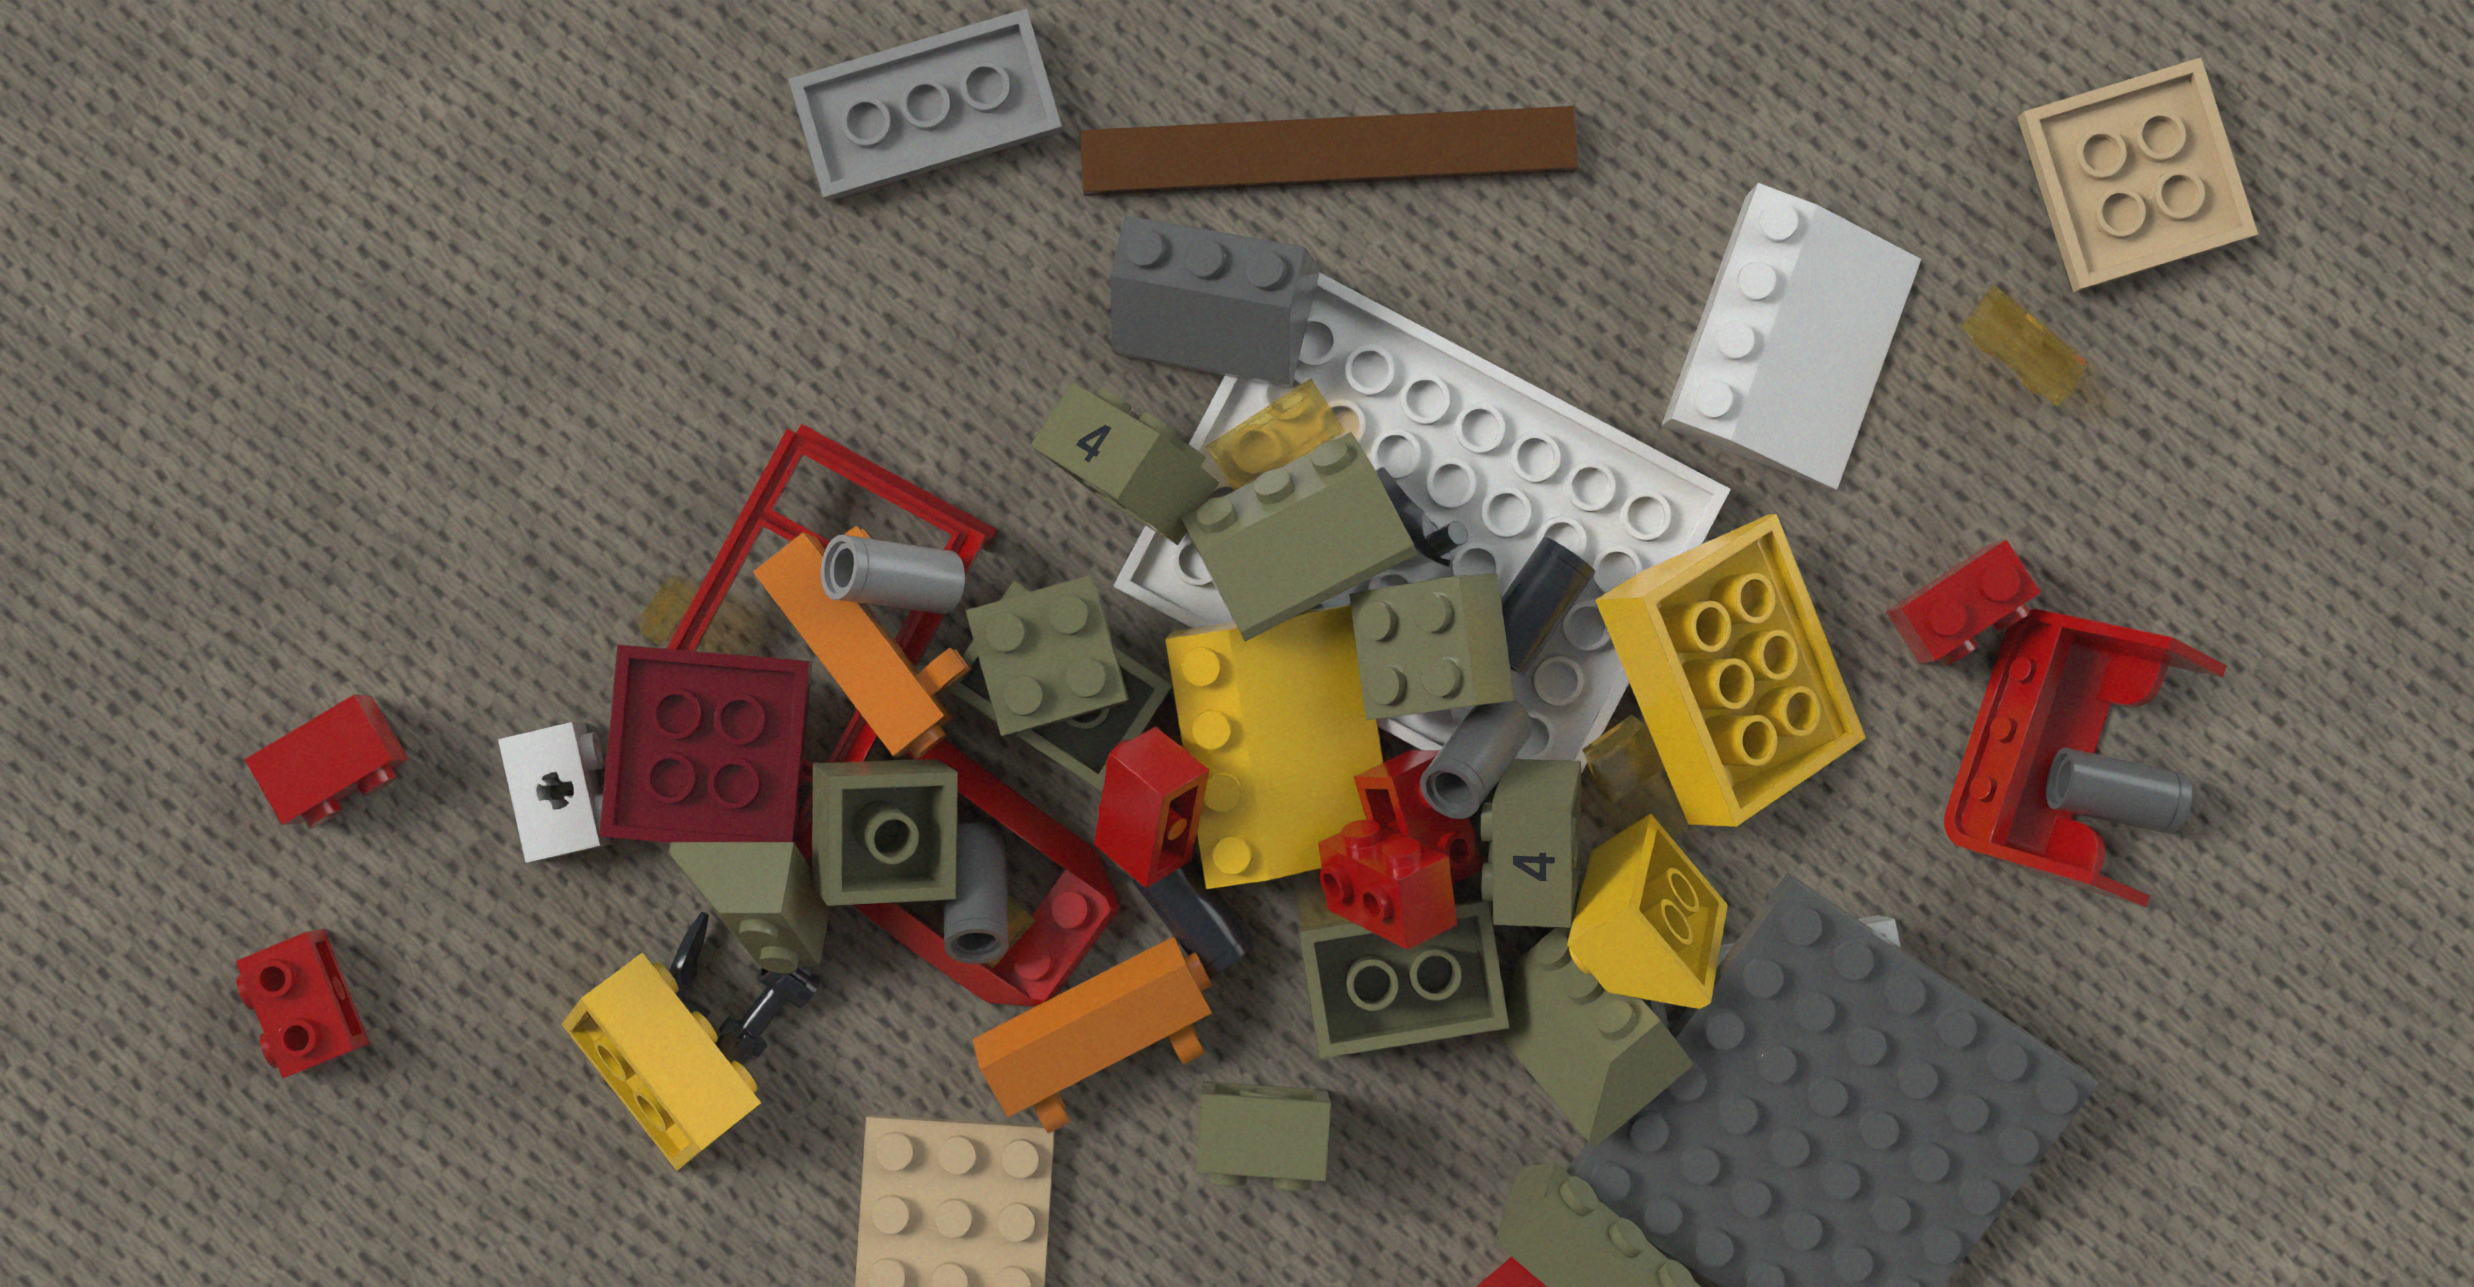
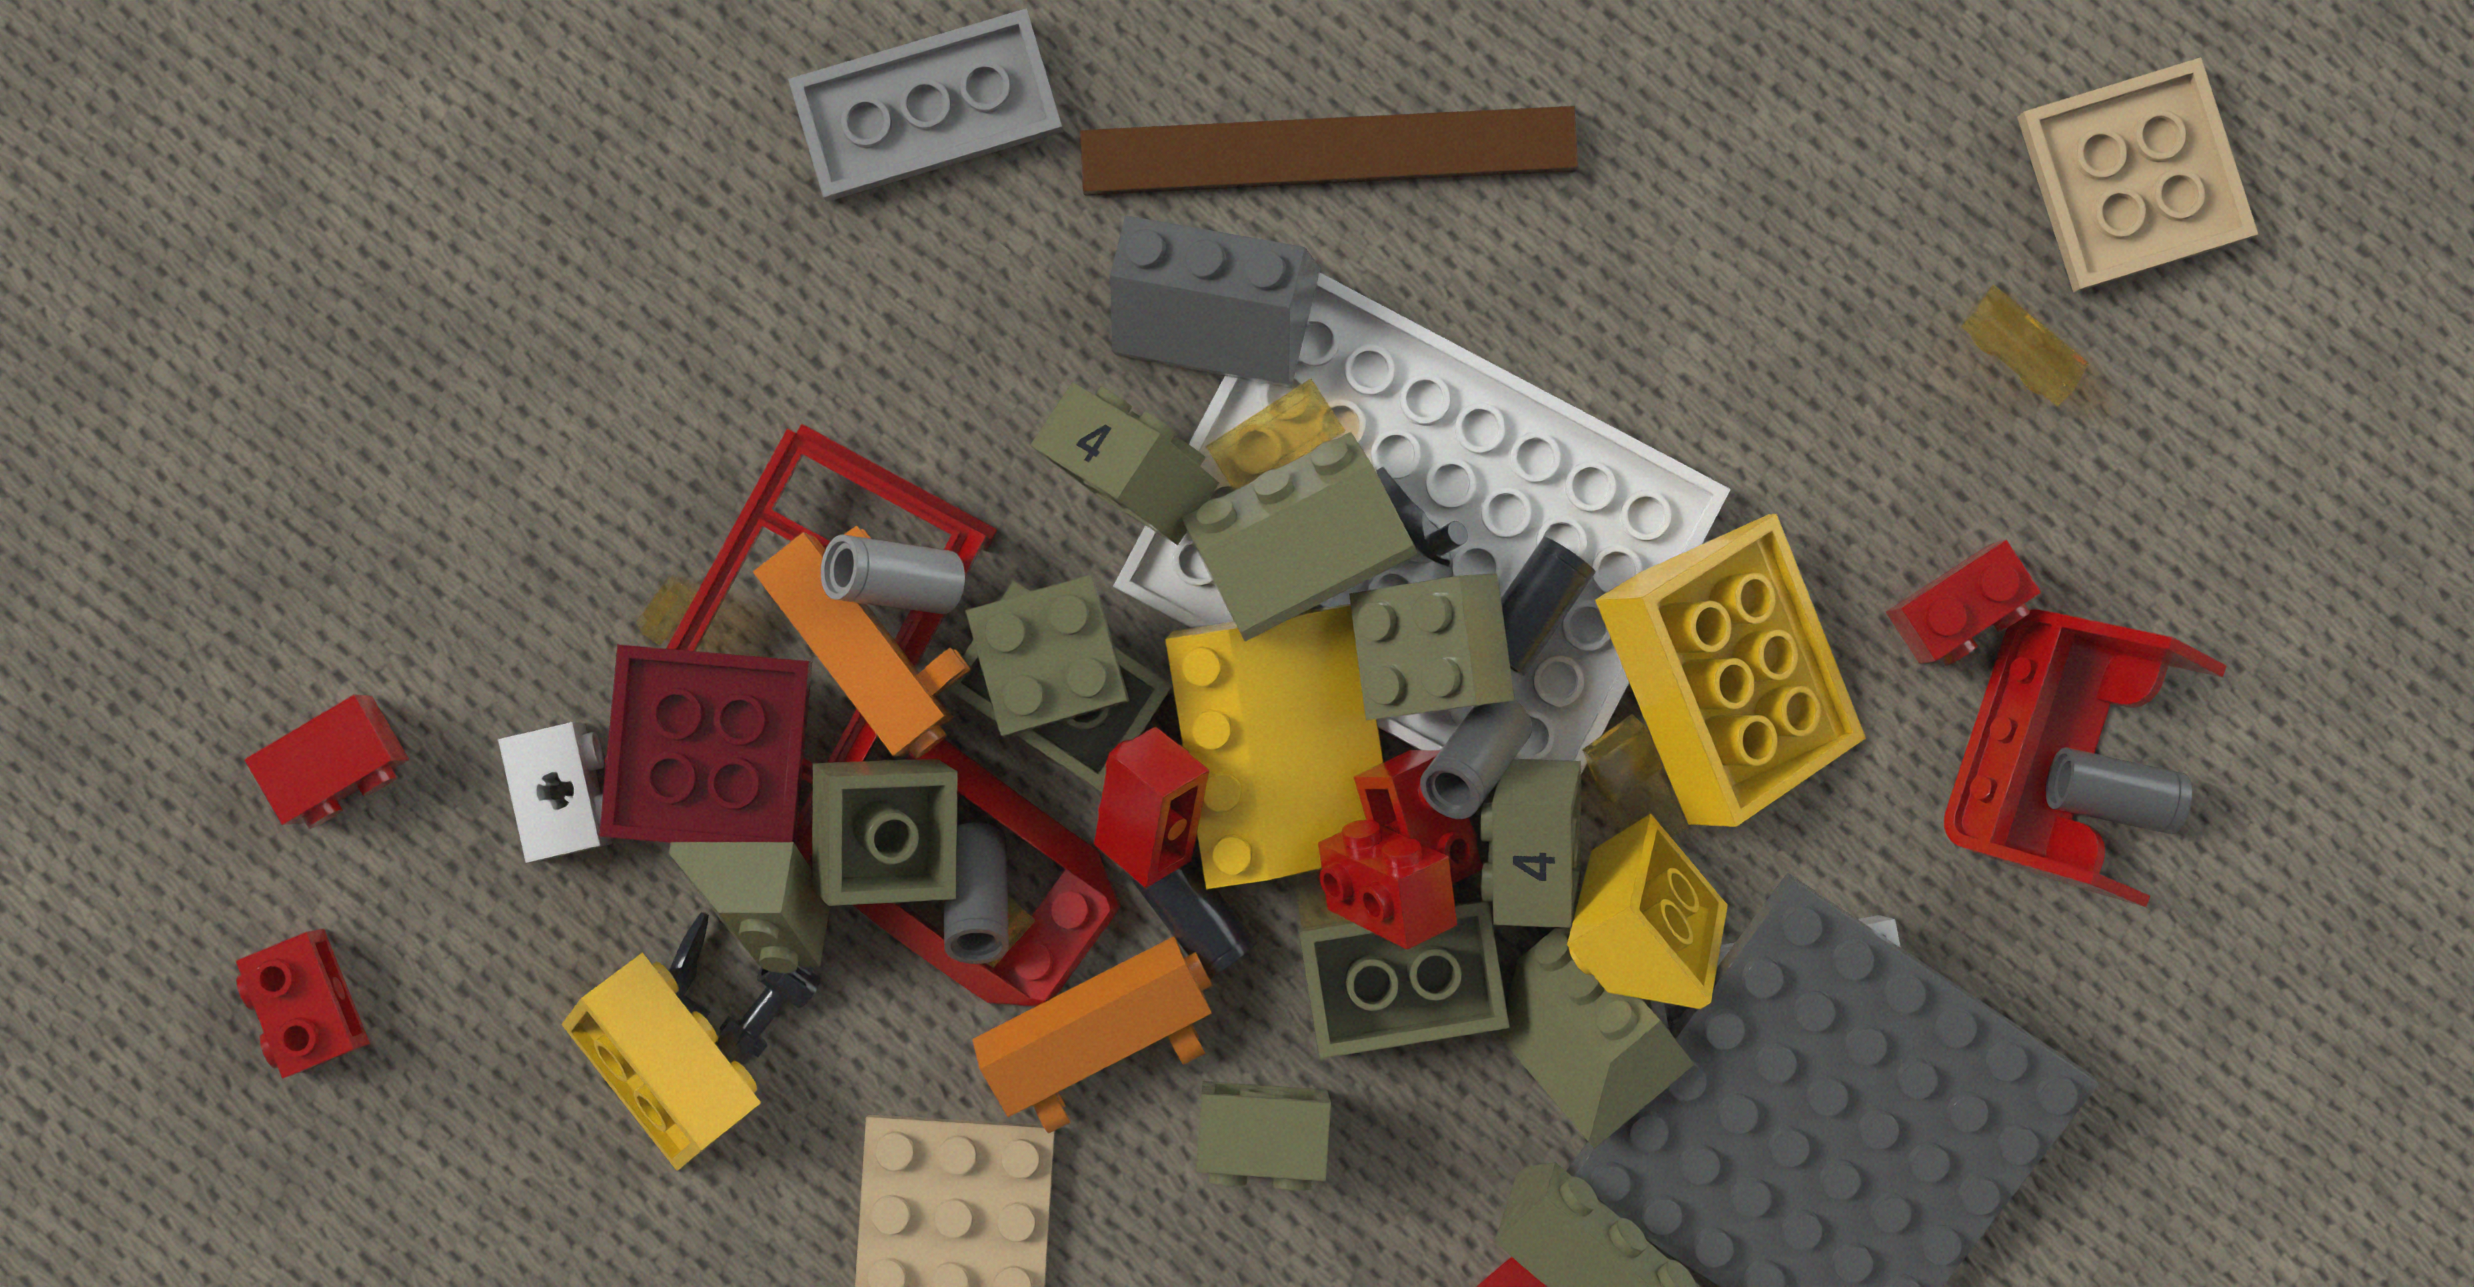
(1792, 337): white slope -> none

